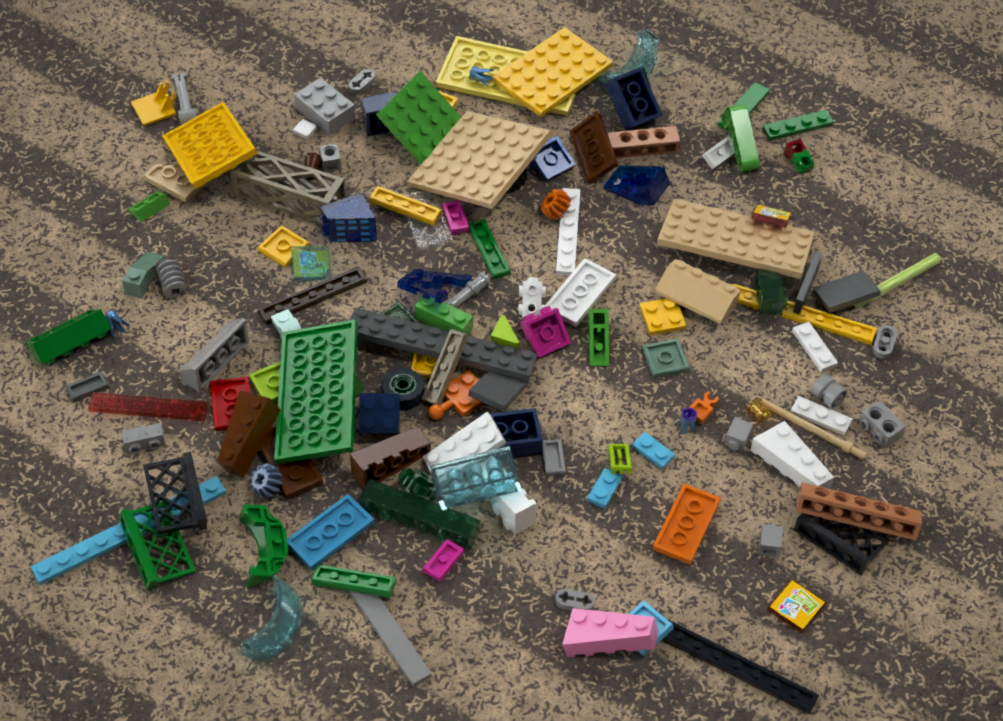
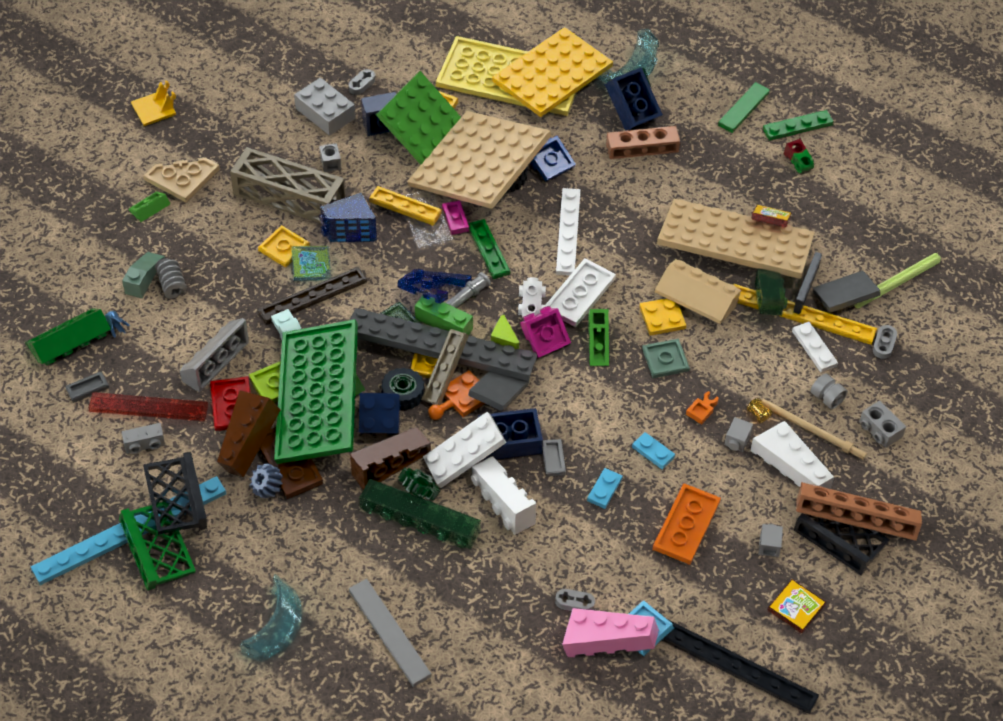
(186, 112): light grey piece -> none
(209, 145): yellow plate -> none
(270, 539): green windscreen -> none
(305, 129): white tile -> none
(313, 161): reddish brown cone -> none
(329, 532): dark azure plate -> none
(354, 580): green tile -> none
(443, 560): dark pink plate -> none
(475, 478): clear light blue slope -> none
(477, 74): flat silver piece -> none
(555, 204): orange gear -> none
(593, 148): reddish brown plate -> none
(620, 467): lime tile -> none
(638, 183): clear blue slope -> none
(688, 417): piece -> none
(719, 152): white plate -> none
(738, 121): bright green beam -> none
(821, 415): white plate -> none

